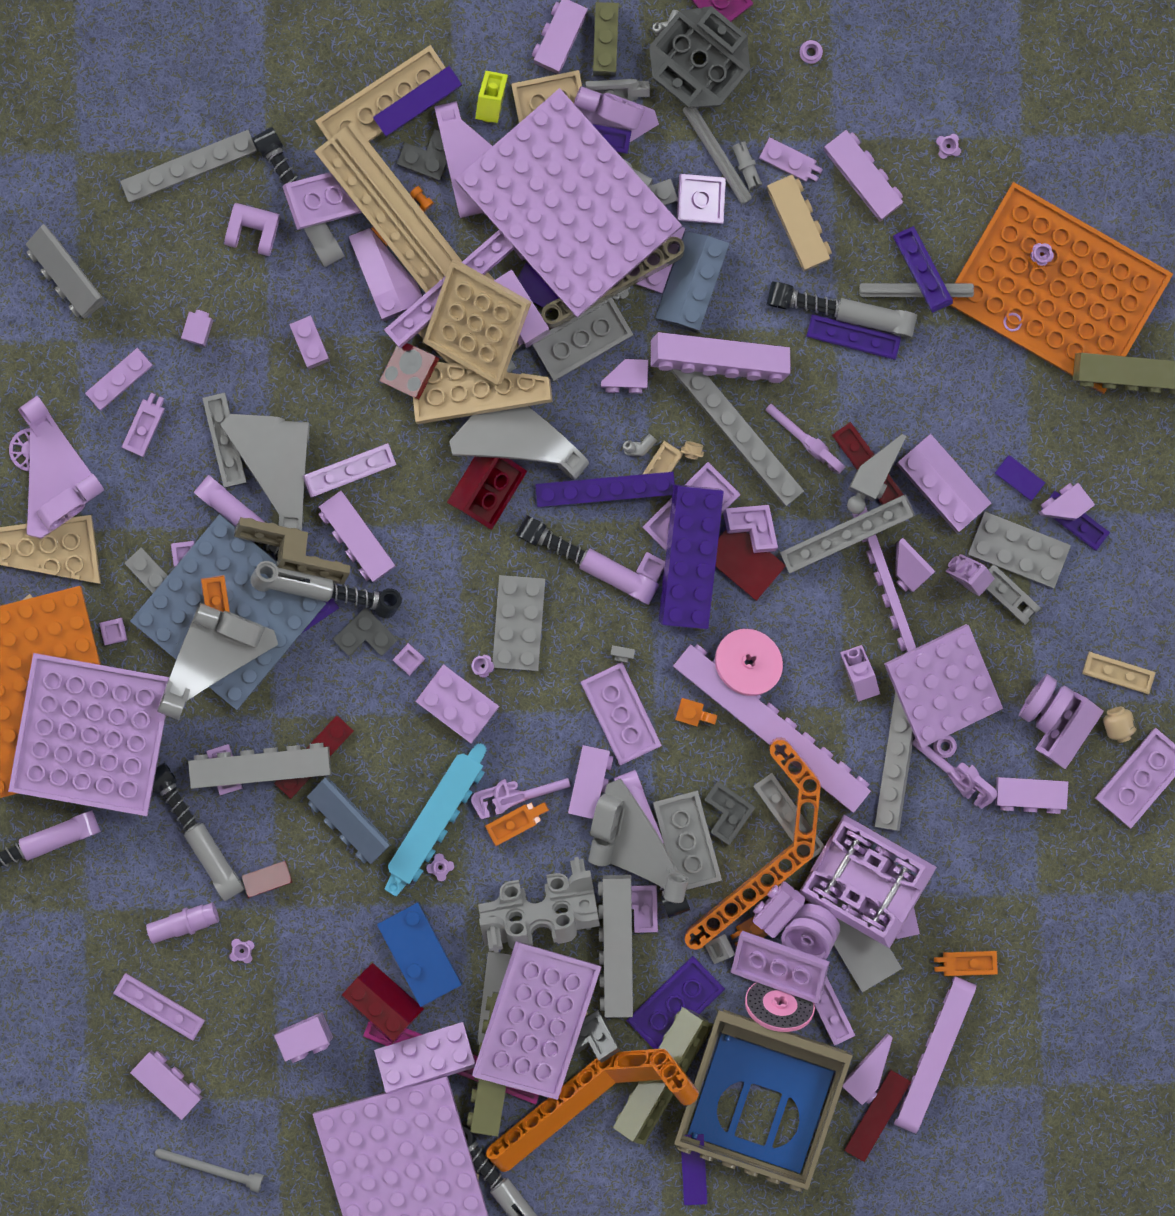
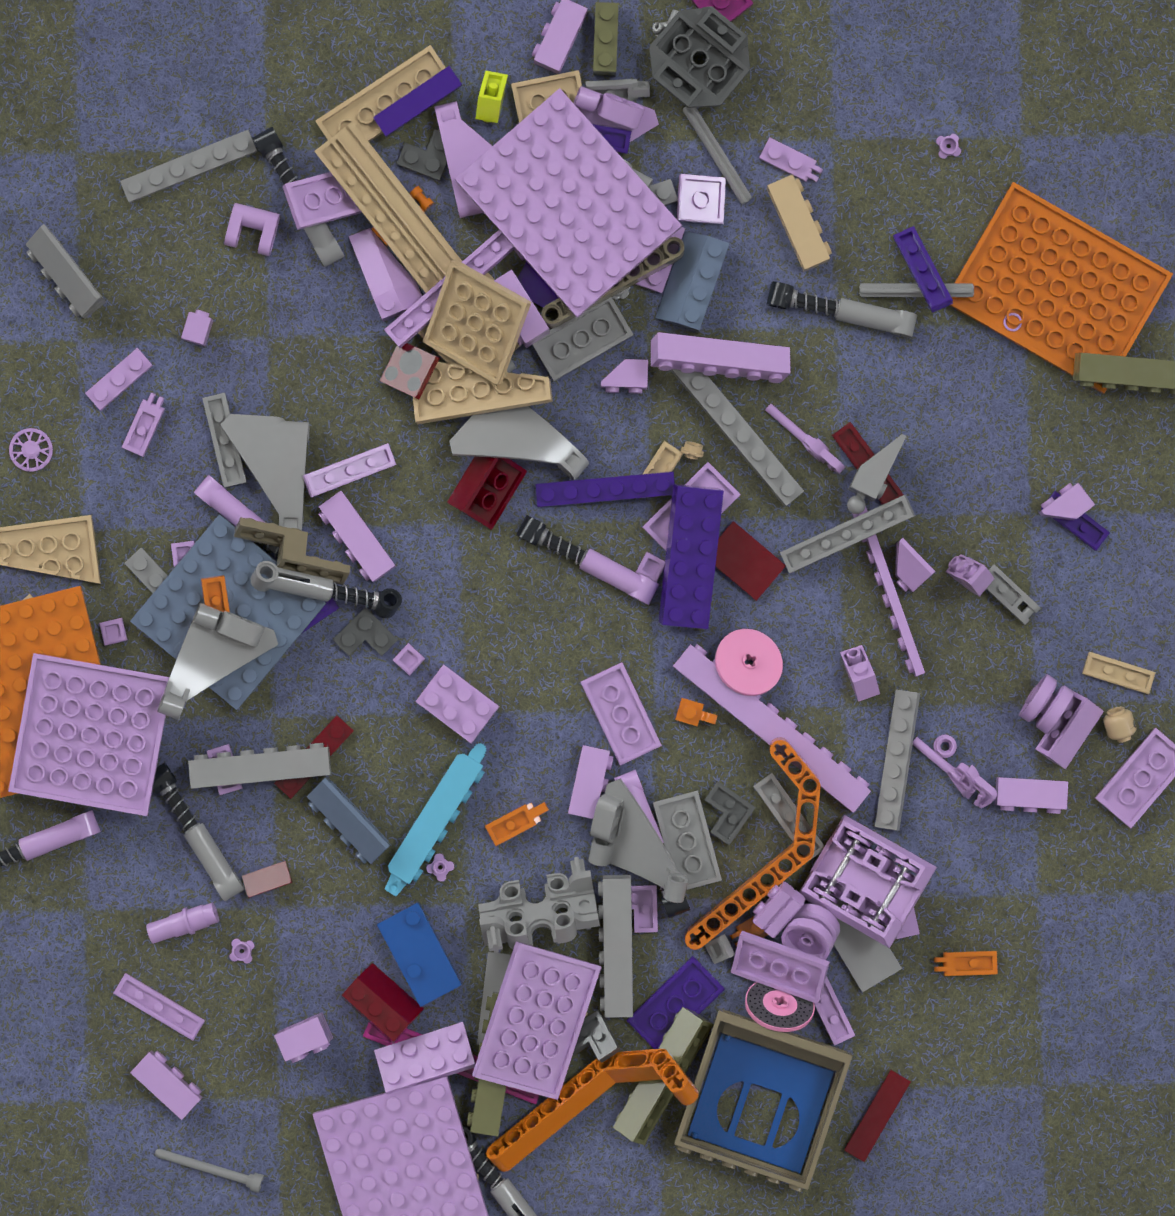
(57, 475): lavender panel -> none
(309, 342): lavender brick -> none
(477, 665): lavender plate -> none
(507, 796): lavender piece -> none
(518, 623): light grey plate -> none
(622, 654): light grey plate -> none
(639, 448): light grey arm -> none
(694, 1176): dark purple tile -> none
(747, 165): light grey pin -> none
(757, 522): lavender plate -> none
(814, 45): lavender plate -> none
(853, 337): dark purple tile -> none
(863, 175): lavender brick -> none
(867, 1075): lavender slope -> none
(936, 1054): lavender beam -> none
(943, 483): lavender slope -> none
(943, 686): lavender plate -> none
(1019, 478): dark purple tile -> none
(1019, 550): light grey plate -> none
(1046, 249): lavender plate -> none

